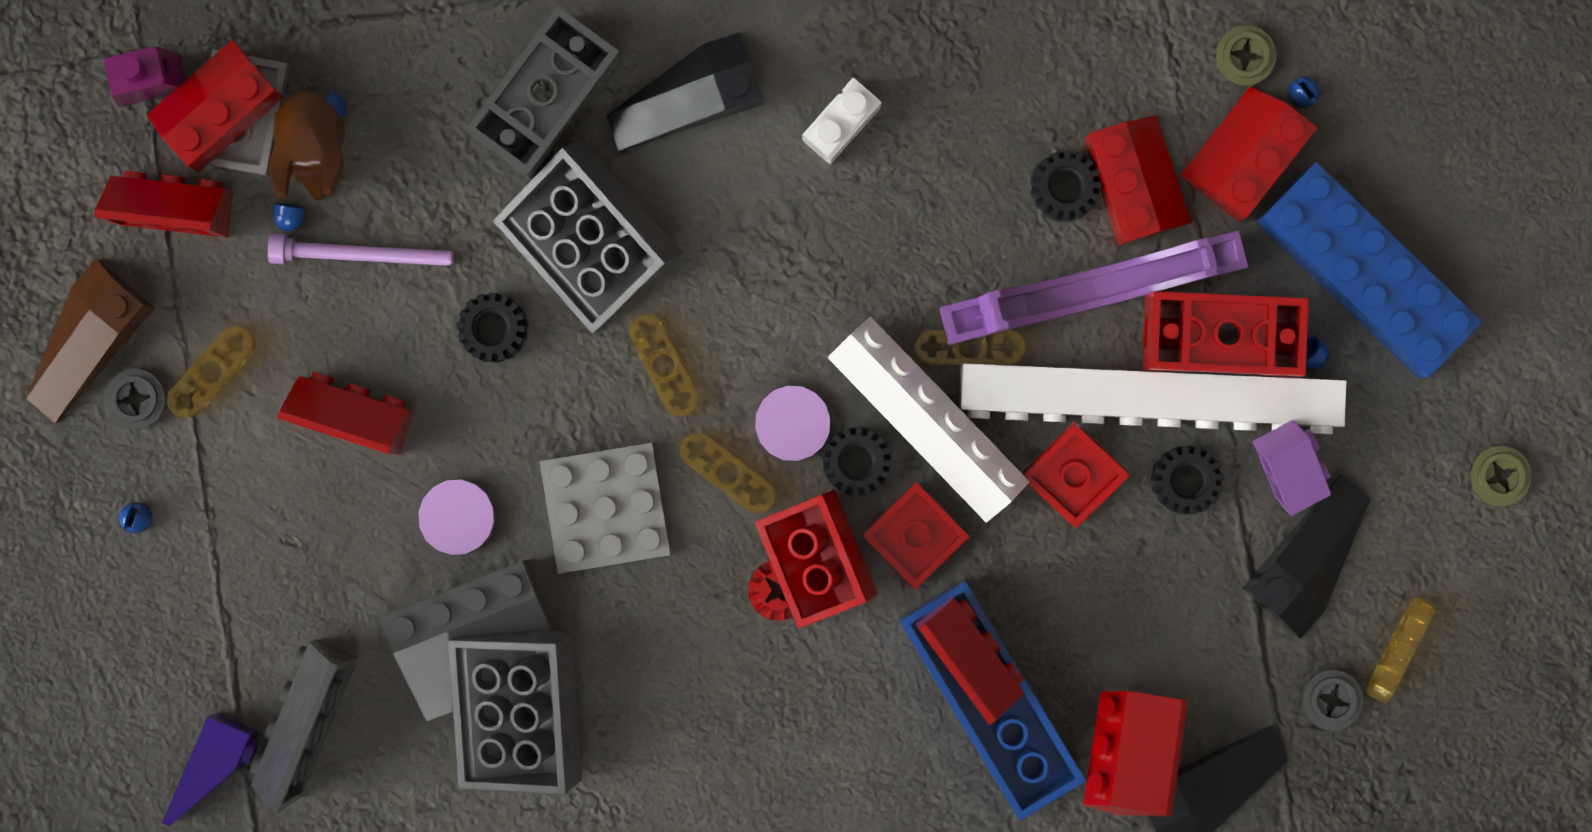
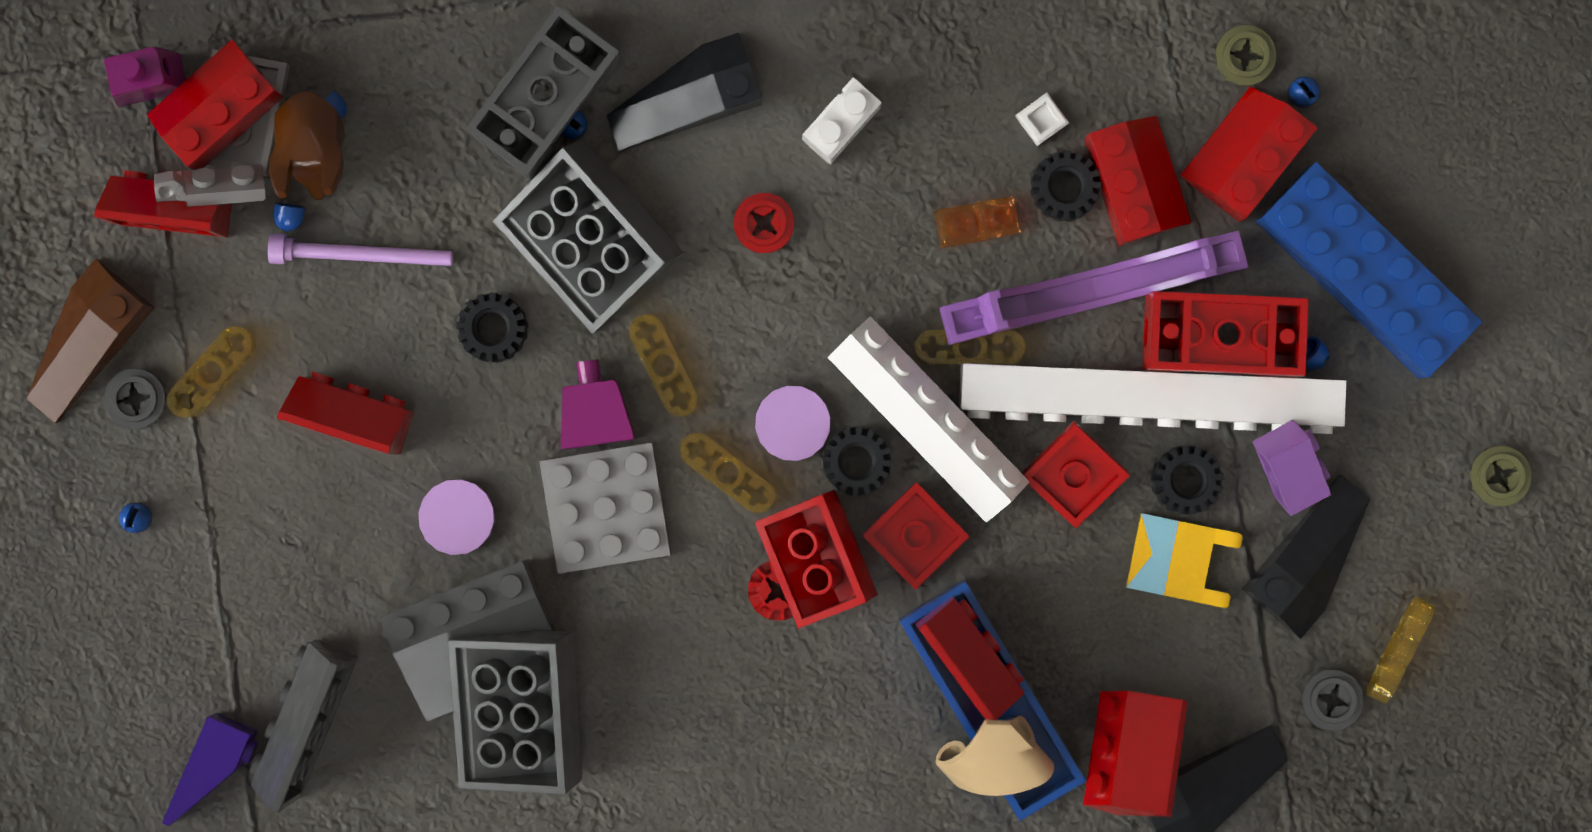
(211, 185): none -> light grey hinge
(570, 133): none -> blue hinge
(594, 410): none -> magenta torso
(762, 205): none -> red gear
(976, 222): none -> clear orange slope
(997, 760): none -> tan panel
(1042, 119): none -> white tile
(1175, 559): none -> yellow flag

